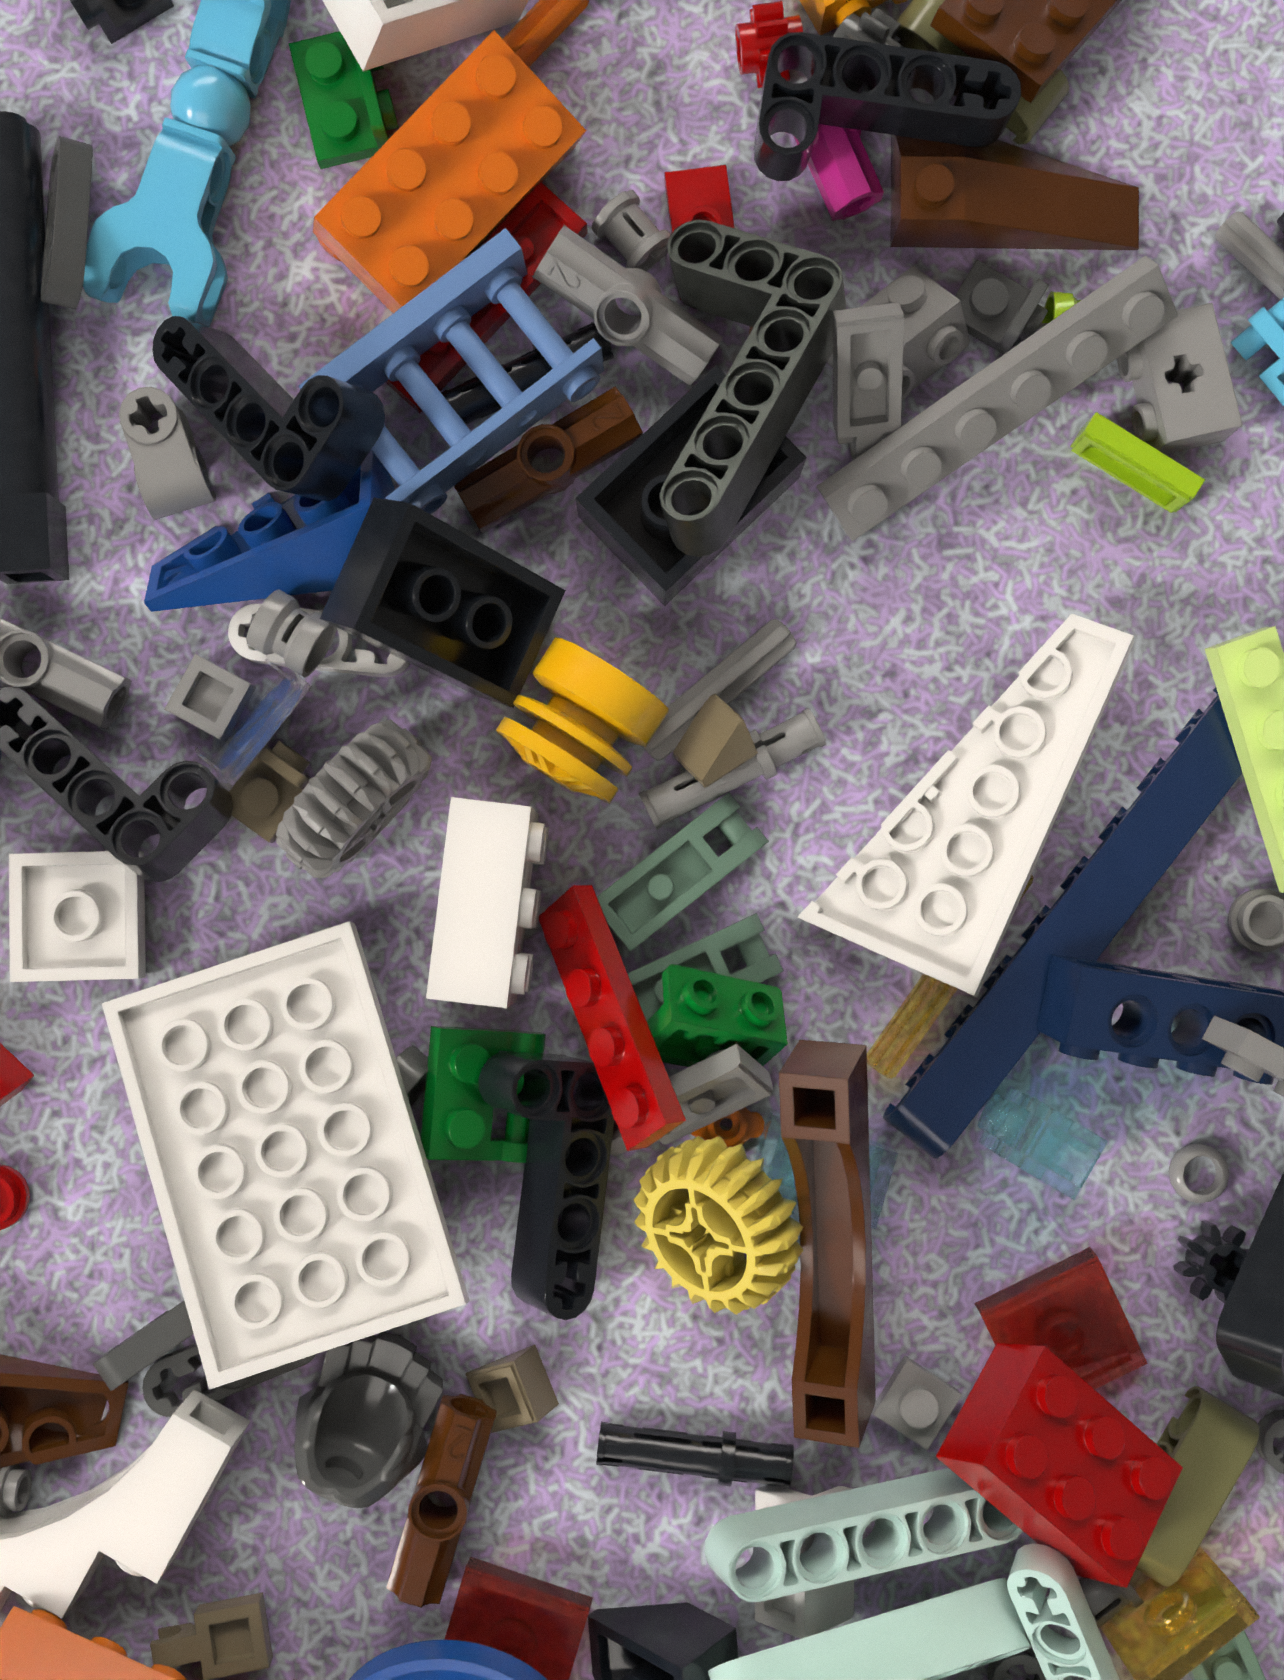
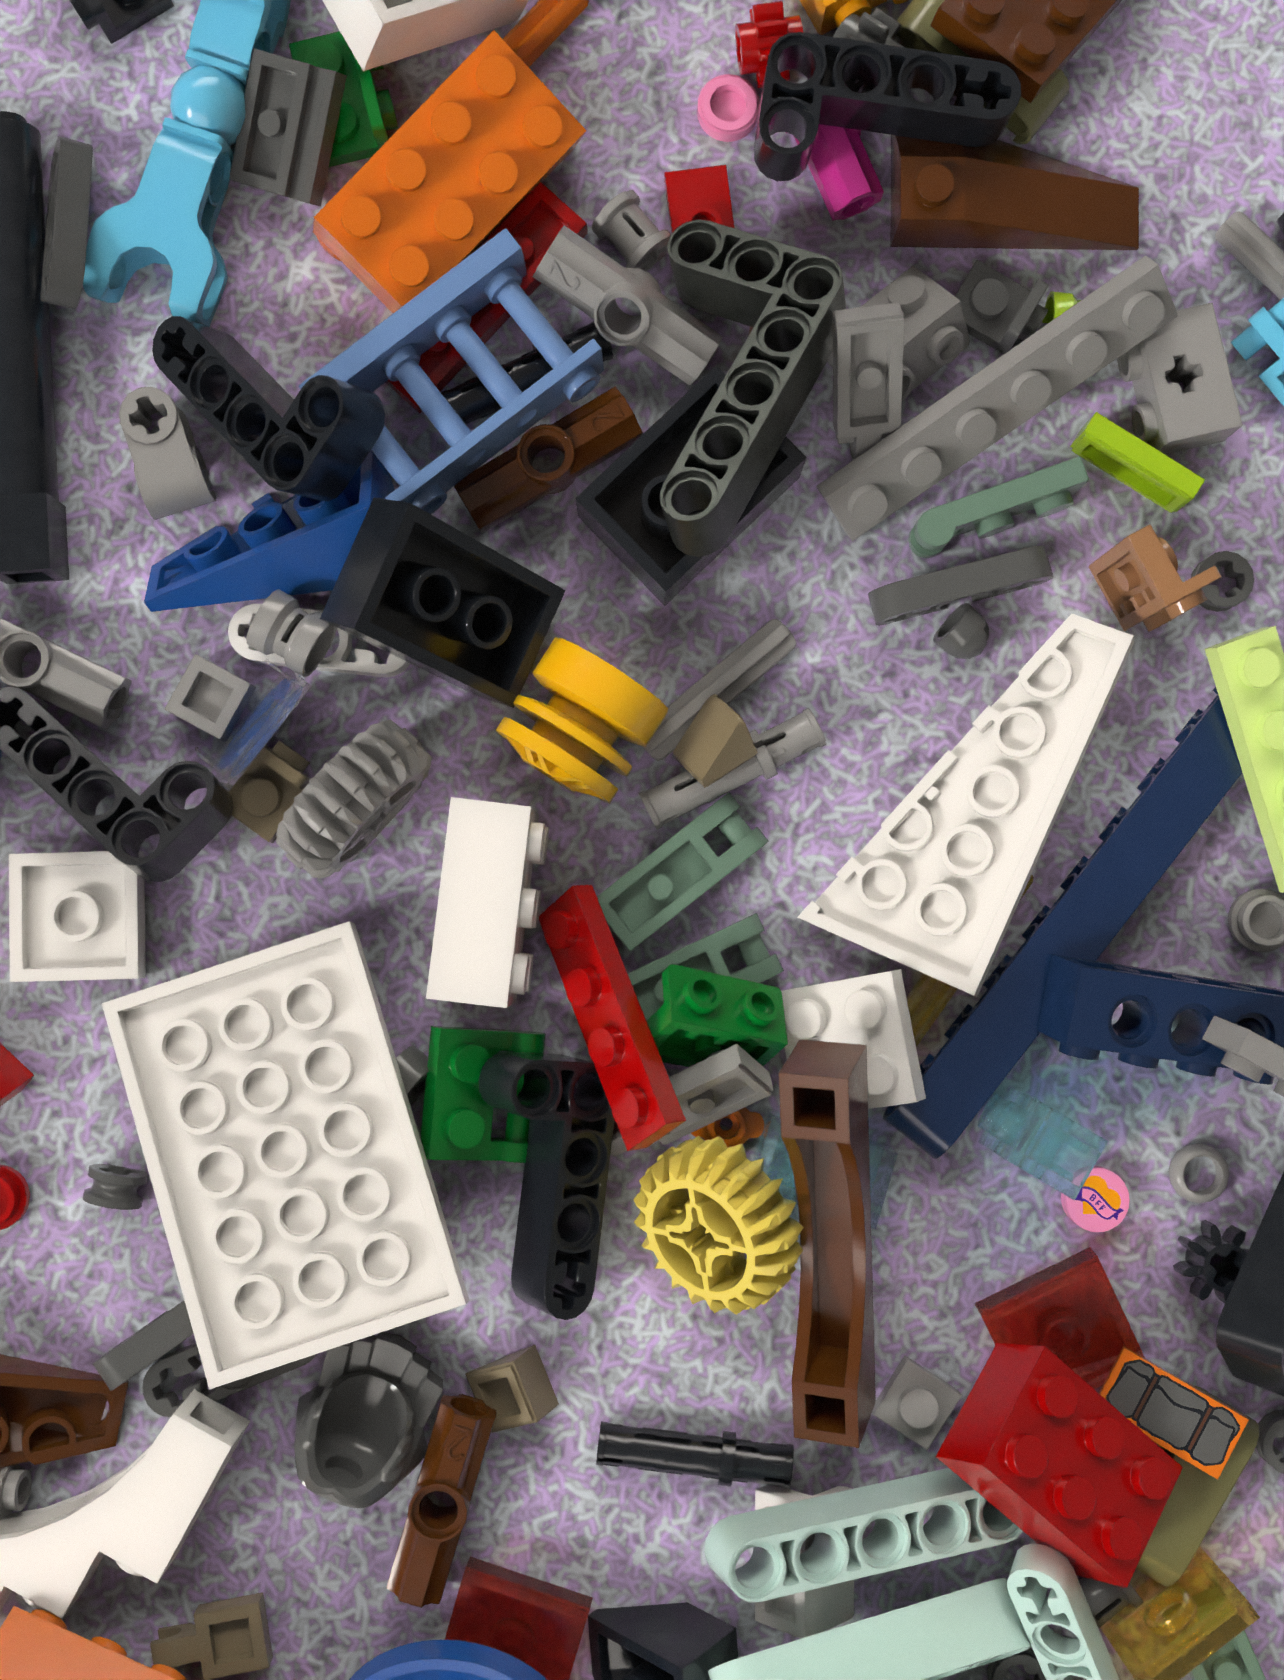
(115, 1187): none -> dark grey bush
(287, 127): none -> dark grey plate
(728, 108): none -> bright pink tile
(864, 1012): none -> white plate
(963, 633): none -> dark grey hinge
(975, 579): none -> dark grey beam
(993, 508): none -> sand green plate
(1099, 1203): none -> bright pink tile
(1144, 583): none -> medium nougat bracket
(1174, 1412): none -> tile
(1234, 567): none -> dark grey bush

